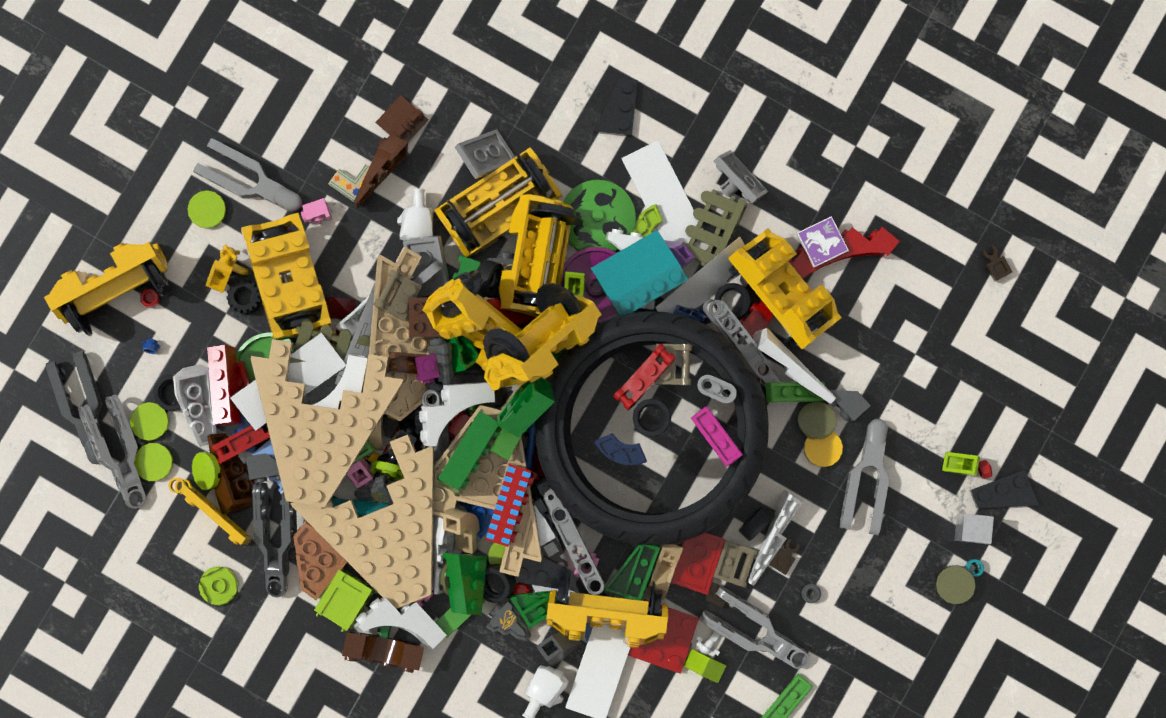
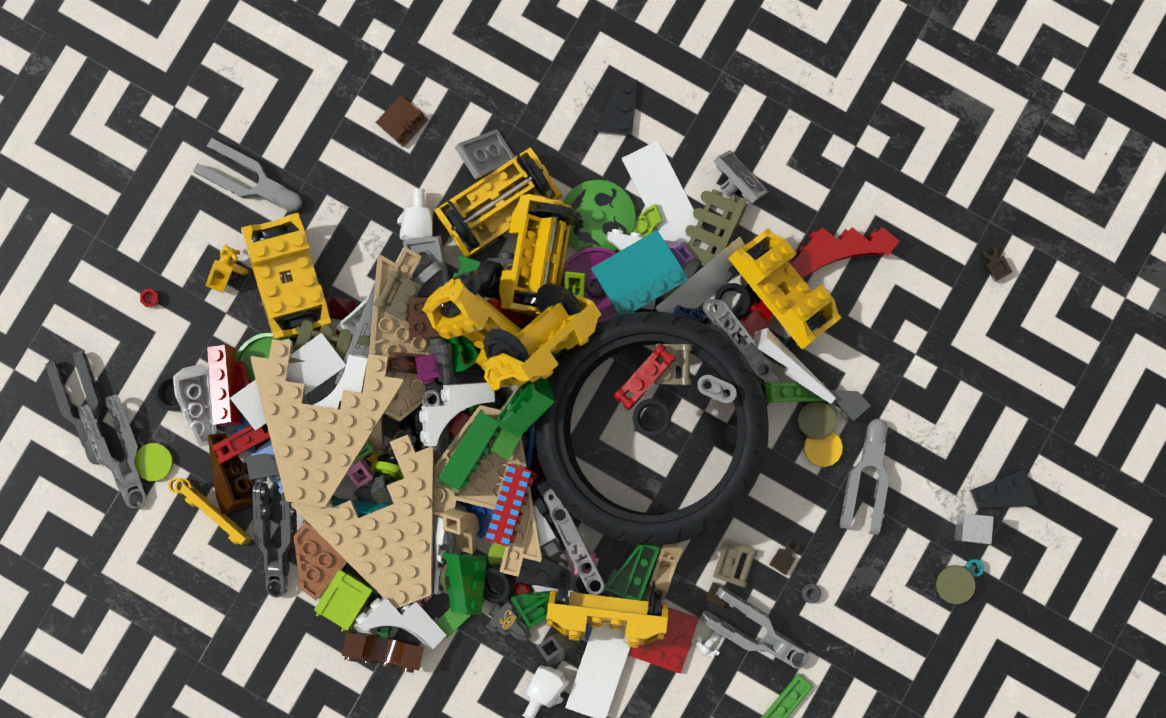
(79, 294): yellow piece -> none
(149, 421): lime tile -> none
(150, 346): blue plate -> none
(206, 209): lime tile -> none
(206, 470): lime tile -> none
(218, 585): lime tile -> none
(233, 292): black tyre -> none
(316, 211): bright pink brick -> none
(346, 184): tan tile -> none
(387, 157): reddish brown wedge -> none
(621, 452): dark blue tile -> none
(698, 562): red plate -> none
(704, 665): lime slope -> none
(716, 436): dark pink tile -> none
(756, 523): black tyre -> none
(774, 539): white wedge -> none
(822, 242): tile -> none
(961, 464): lime slope -> none
(984, 469): red tile -> none

